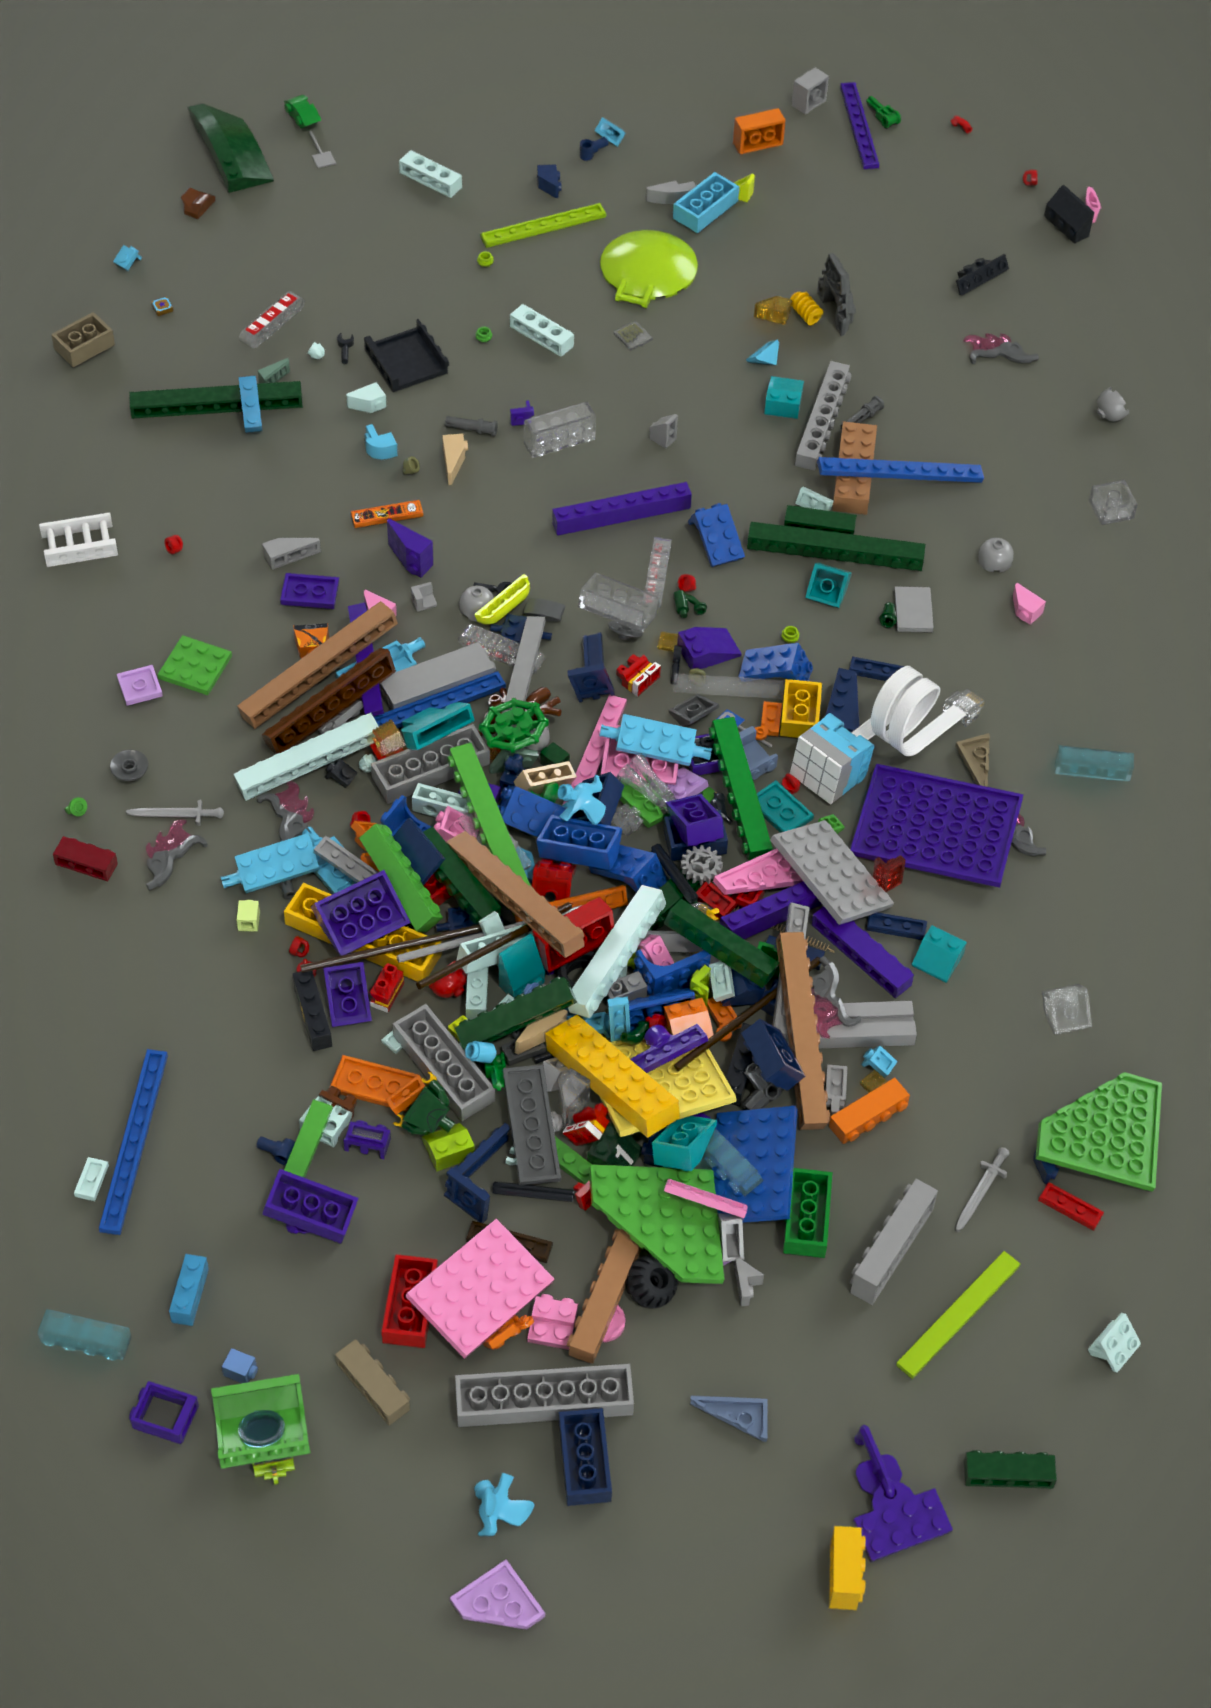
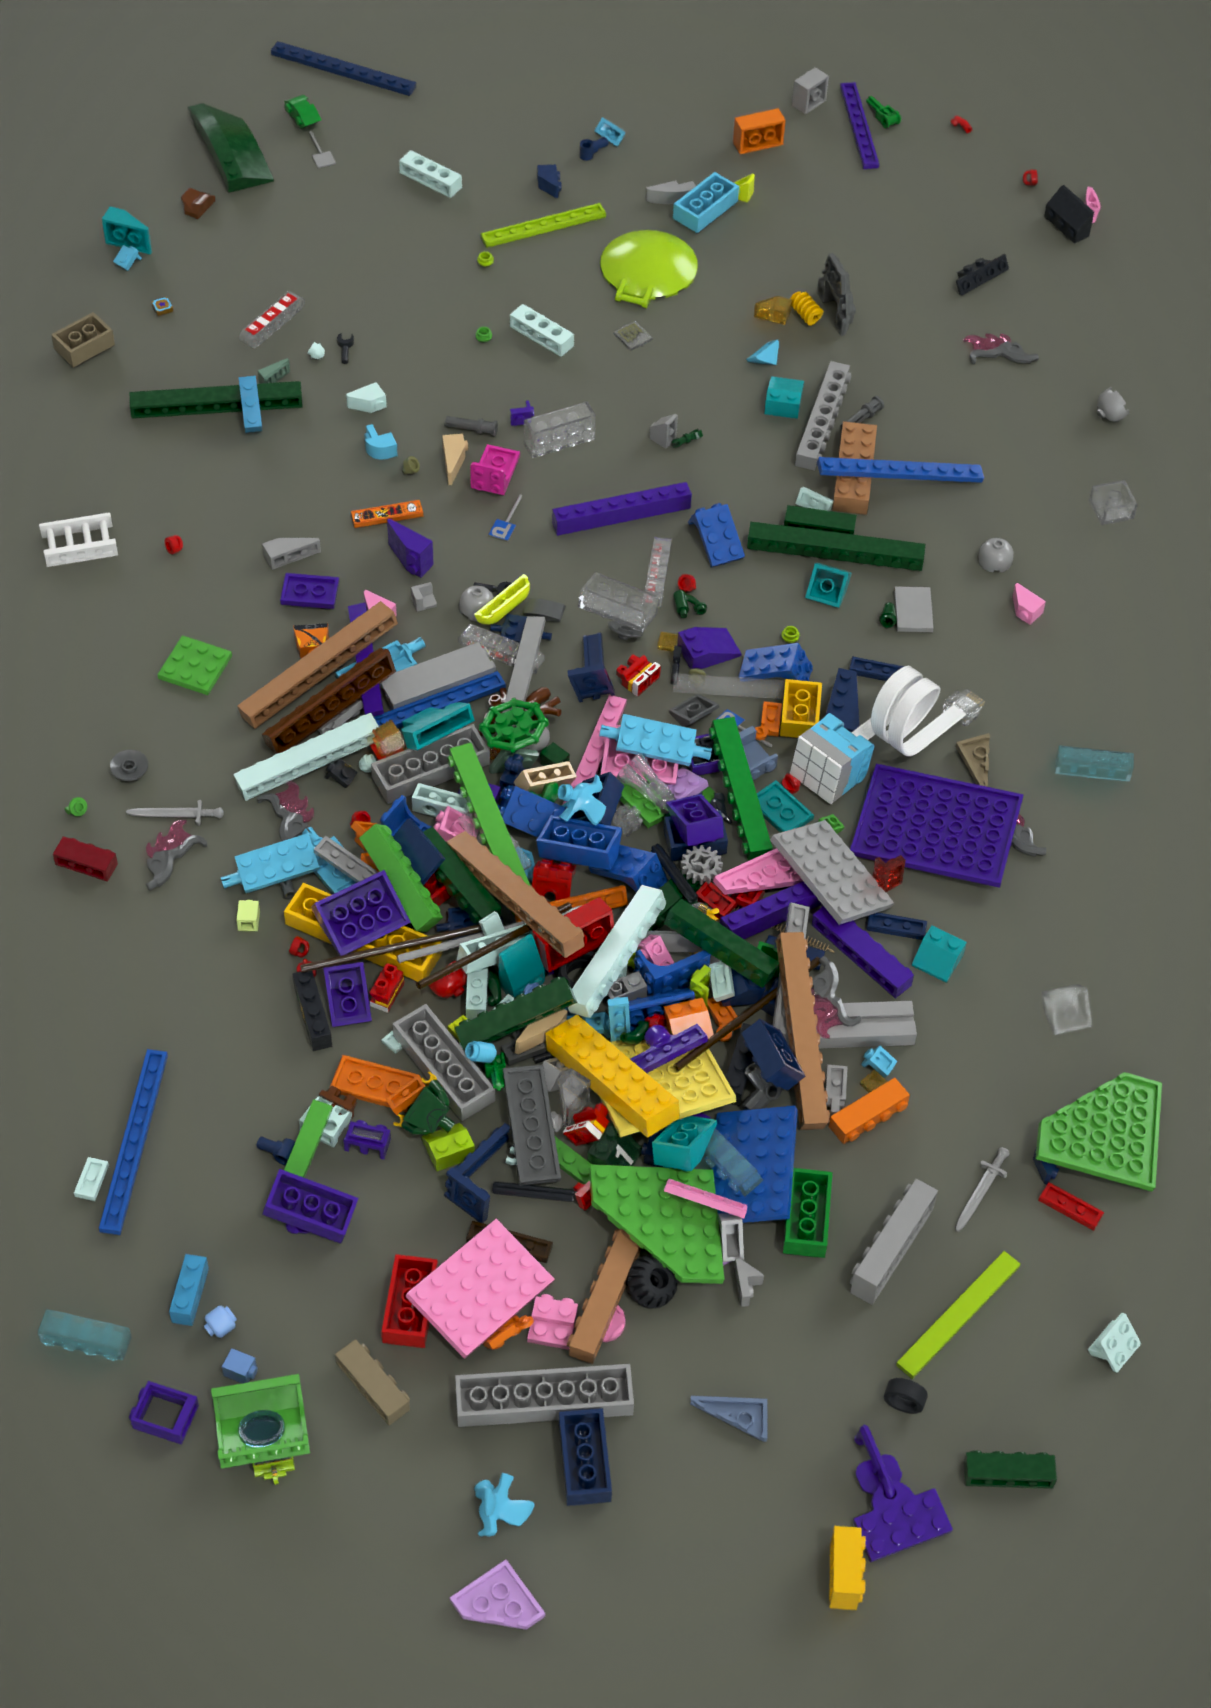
(124, 229): none -> teal slope
(139, 685): lavender plate -> none
(220, 1321): none -> light blue head
(343, 68): none -> dark blue plate
(407, 357): black panel -> none
(494, 469): none -> dark pink bracket
(495, 988): none -> dark green arm
(504, 529): none -> piece
(686, 438): none -> dark green piece
(905, 1395): none -> black tyre

